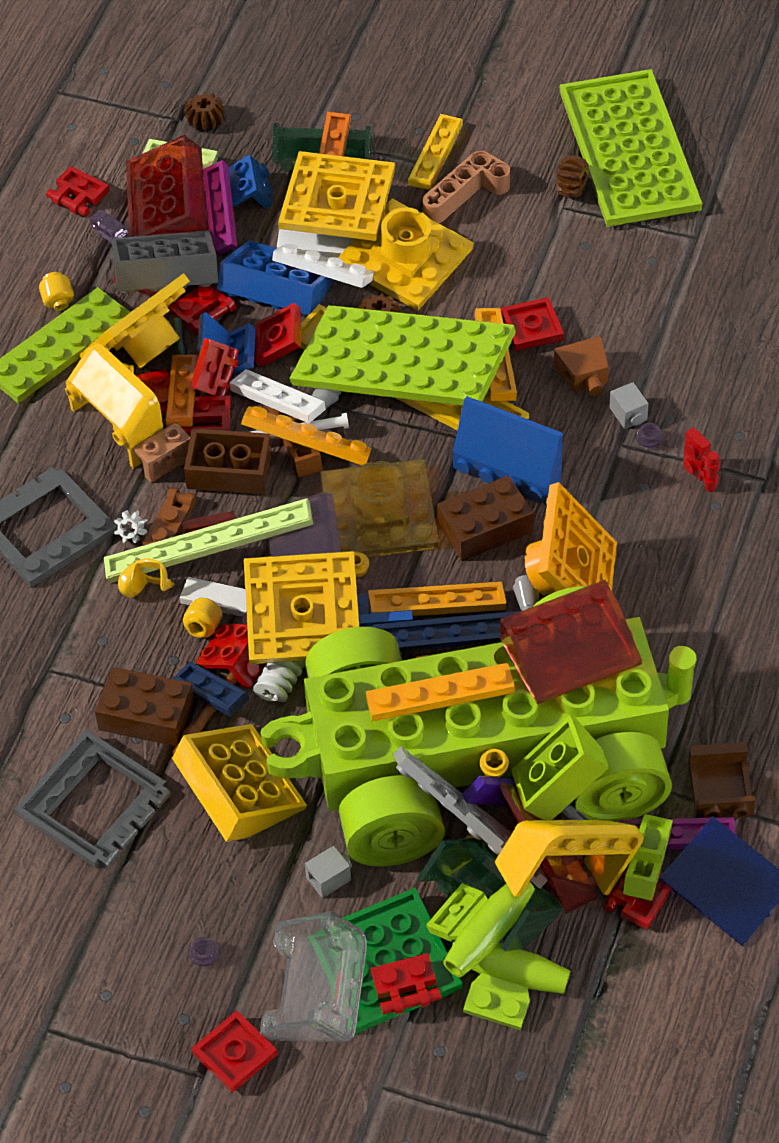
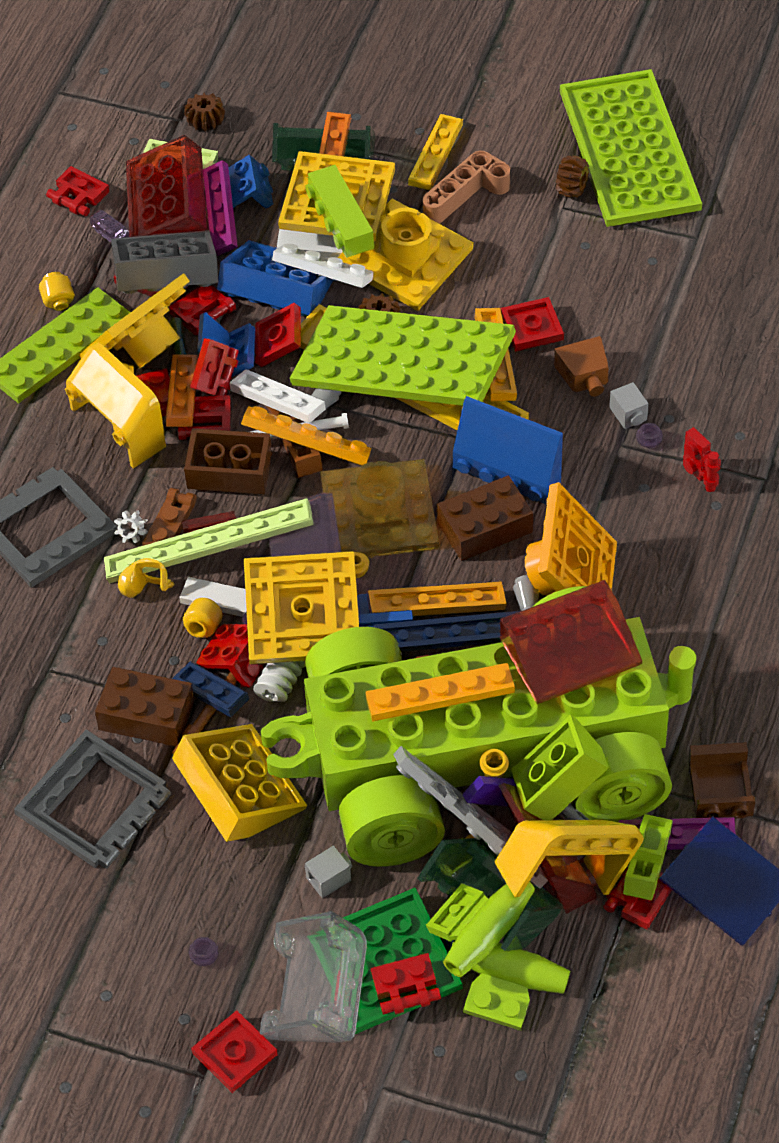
(163, 452): nougat bracket -> none
(340, 211): none -> lime brick

